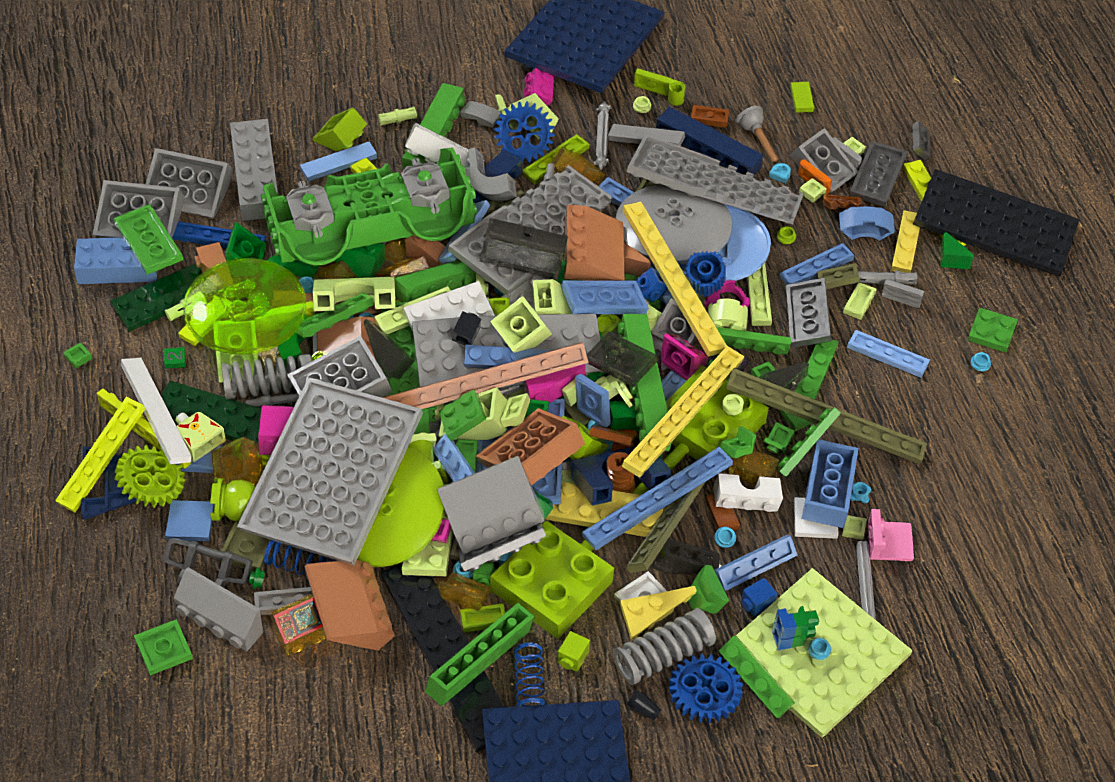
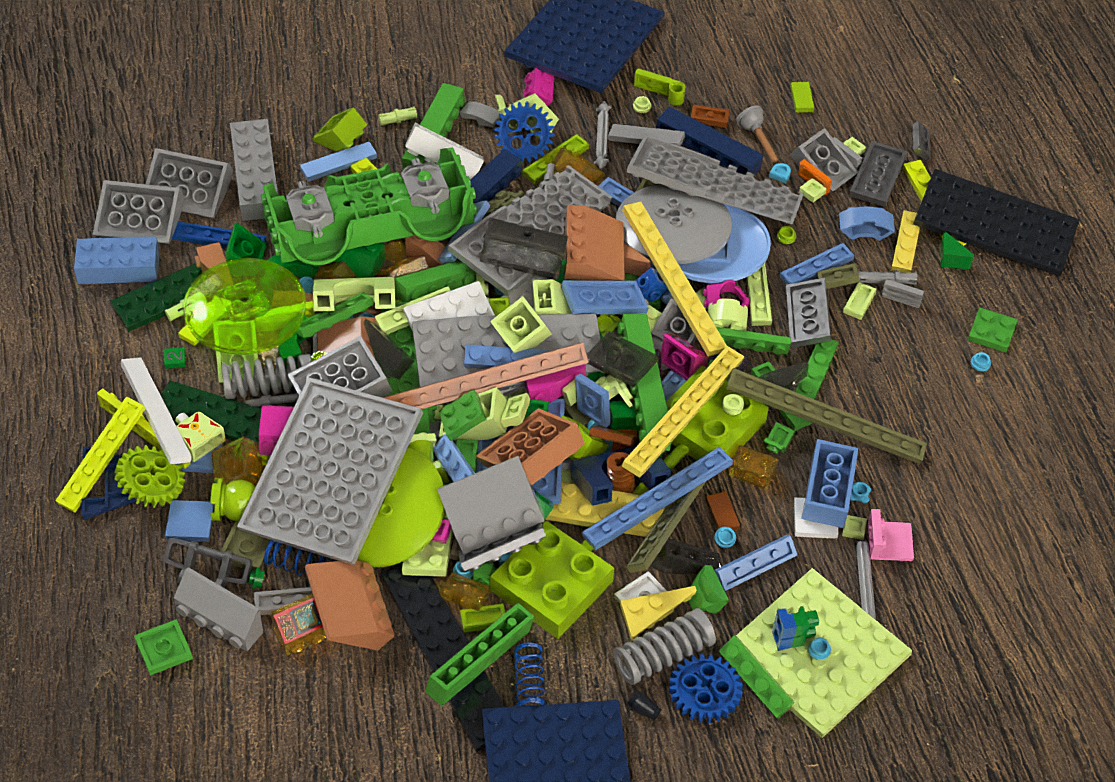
(77, 355): bright green tile -> none
(148, 239): bright green tile -> none
(466, 328): black brick -> none
(493, 188): light grey arch -> none
(573, 651): lime brick -> none
(706, 273): blue brick -> none
(731, 493): white arch -> none
(741, 445): bright green bracket -> none
(758, 597): blue brick -> none
(813, 434): plate -> none
(835, 201): dark orange plate -> none
(888, 353): light blue tile -> none

